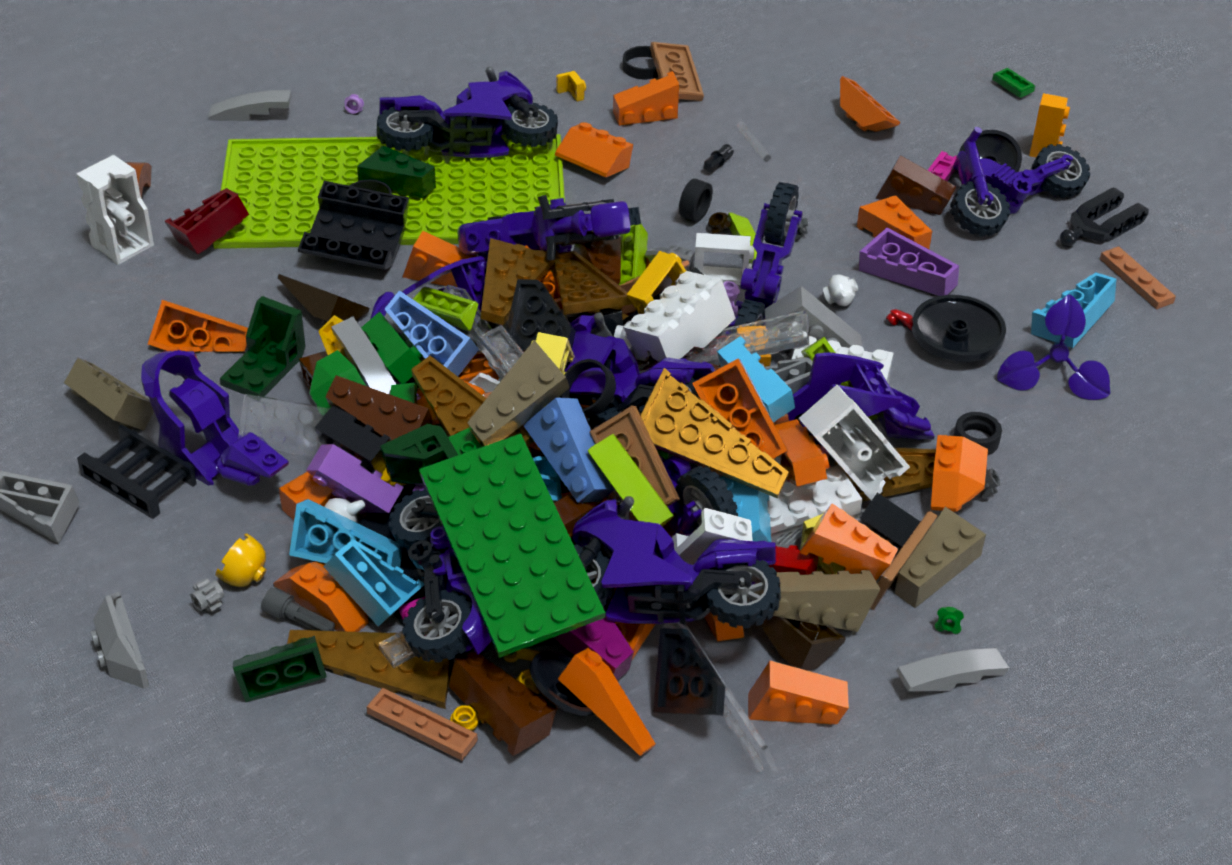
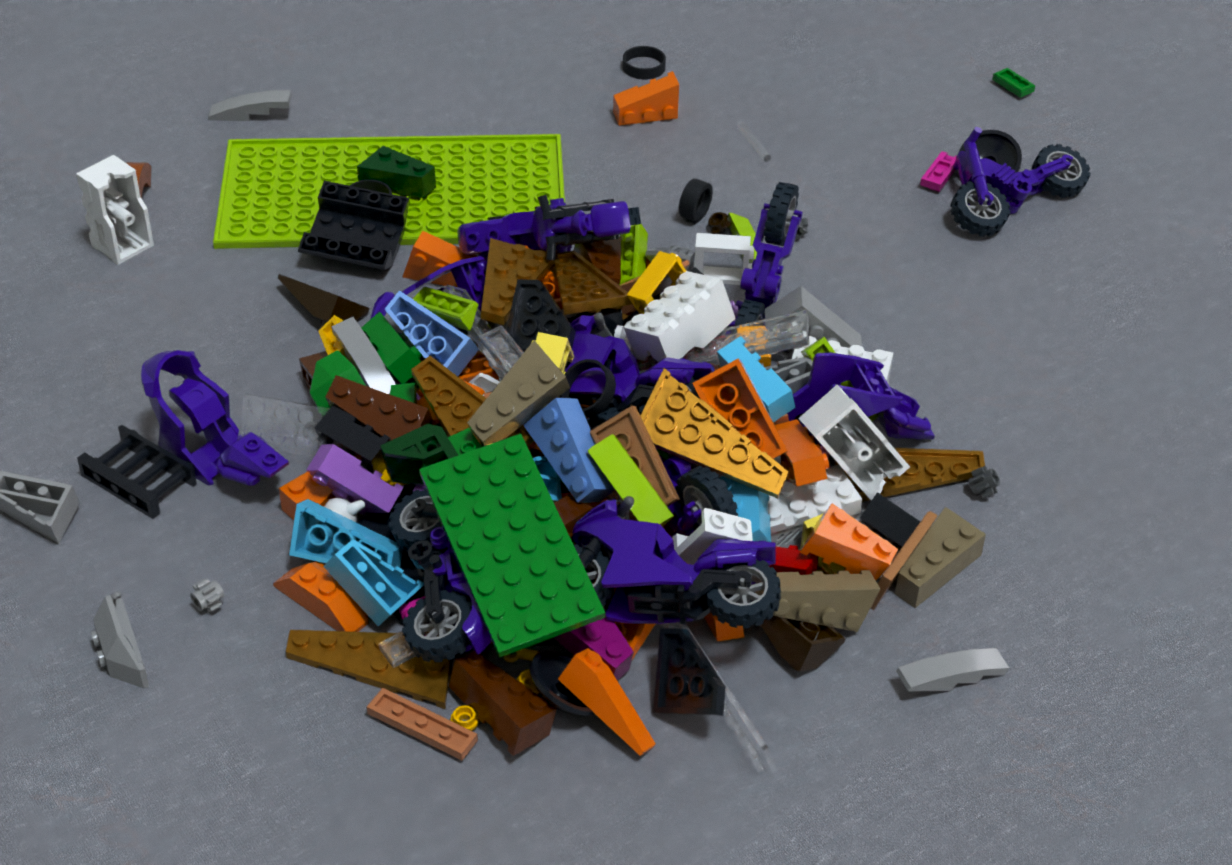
(109, 395): dark tan wedge -> none
(194, 331): orange wedge -> none
(208, 222): dark red wedge -> none
(243, 562): yellow cylinder -> none
(273, 345): dark green bracket -> none
(279, 669): dark green slope -> none
(282, 605): dark grey piece -> none
(353, 109): lavender plate -> none
(473, 124): piece -> none
(571, 82): yellow bracket -> none
(595, 150): orange slope -> none
(679, 60): medium nougat tile -> none
(718, 158): black axle -> none
(731, 289): lavender plate -> none
(797, 696): orange wedge -> none
(840, 290): white piece -> none
(864, 108): orange wedge -> none
(896, 216): orange wedge -> none
(897, 315): red arm -> none
(908, 263): medium lavender wedge -> none
(916, 187): reddish brown wedge -> none
(952, 614): green plate -> none
(957, 472): orange wedge -> none
(958, 328): black dish -> none
(982, 422): black tyre -> none
(1049, 123): light orange wedge -> none
(1062, 319): dark purple plant -> none
(1095, 297): medium azure wedge -> none
(1113, 227): black piece -> none
(1137, 277): nougat plate -> none

